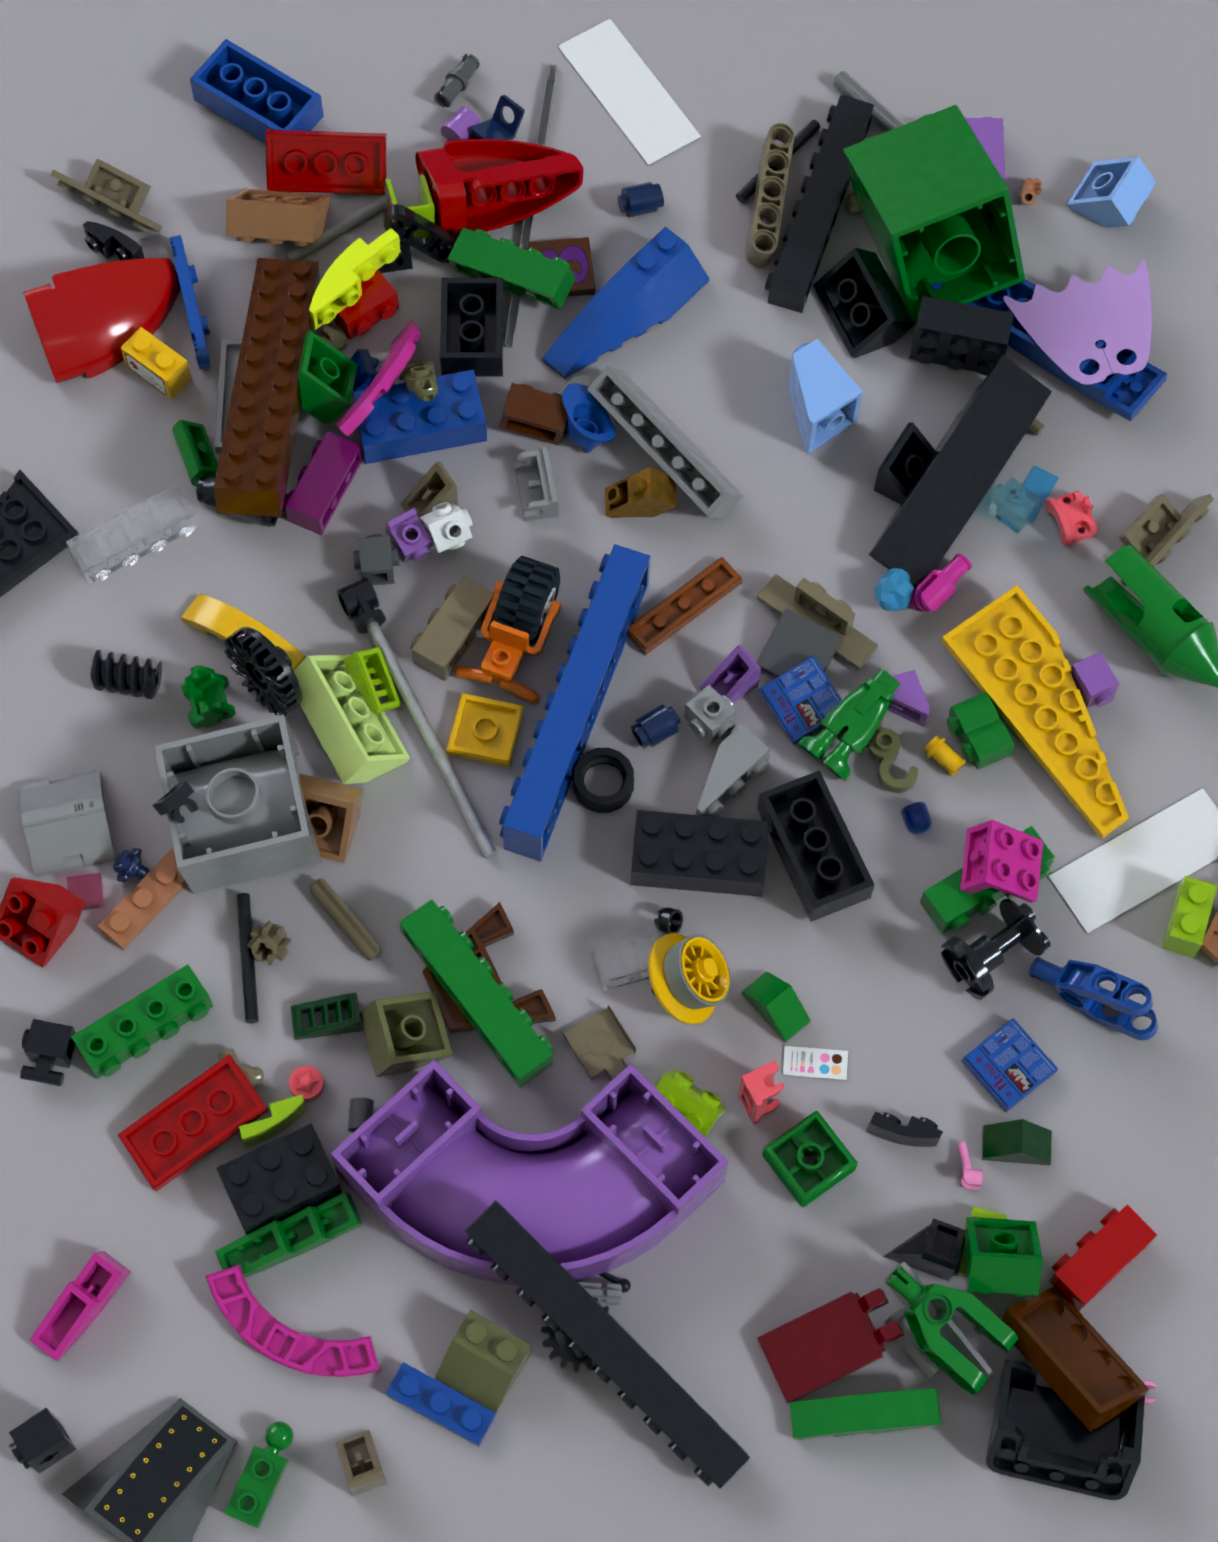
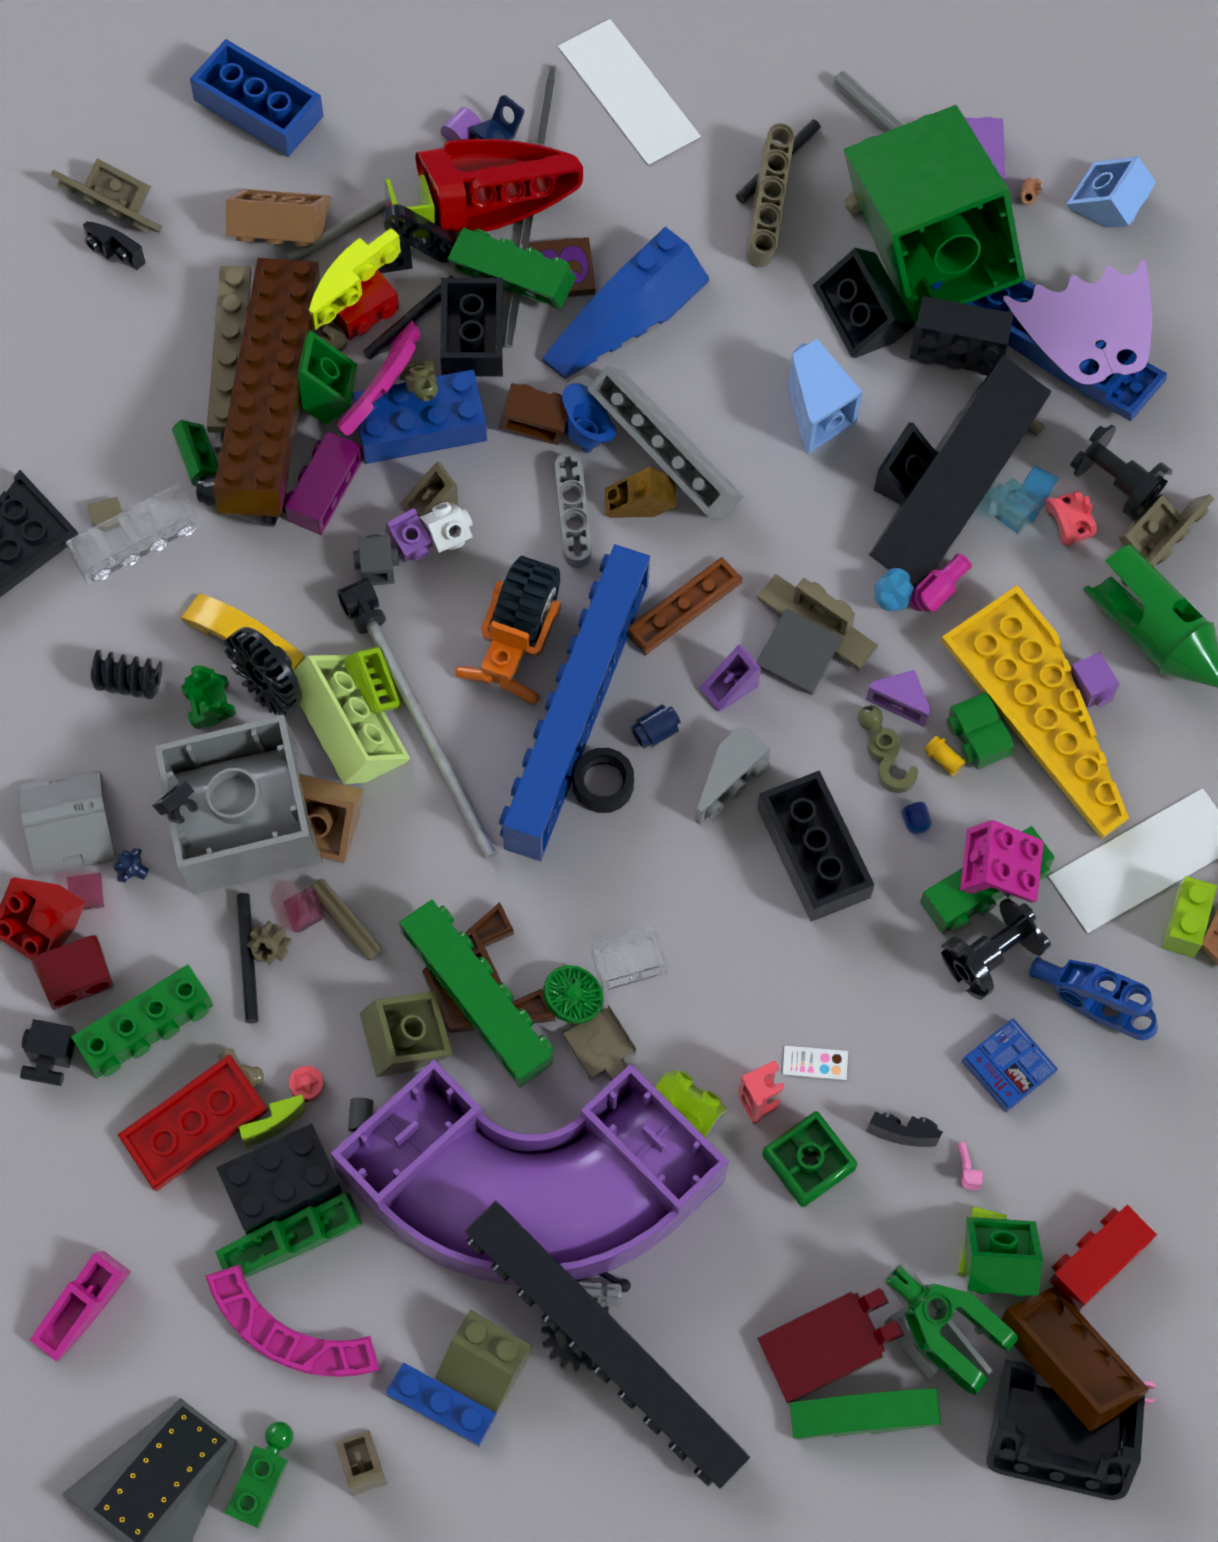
(41, 1441): black brick -> none
(73, 971): none -> dark red piece
(98, 311): red panel -> none
(104, 510): none -> dark tan tile
(143, 902): nougat plate -> none
(156, 363): yellow brick -> none
(197, 324): blue piece -> none
(229, 328): none -> dark tan plate
(303, 909): none -> clear pink tile
(326, 161): red tile -> none
(341, 1026): dark green slope -> none
(365, 370): clear blue tile -> none
(414, 314): none -> black bar
(451, 628): dark tan brick -> none
(456, 80): dark grey pin -> none
(485, 730): yellow tile -> none
(536, 485): light grey hinge -> none
(573, 509): none -> light grey beam
(573, 994): none -> green wheel
(640, 199): dark blue brick -> none
(669, 920): black hinge -> none
(688, 976): yellow piece -> none
(699, 853): black brick -> none
(710, 714): light grey brick -> none
(777, 1005): green slope -> none
(801, 698): blue tile -> none
(819, 207): black brick -> none
(852, 723): green piece -> none
(932, 1249): black slope -> none
(1016, 1142): dark green slope -> none
(1129, 477): none -> black piece

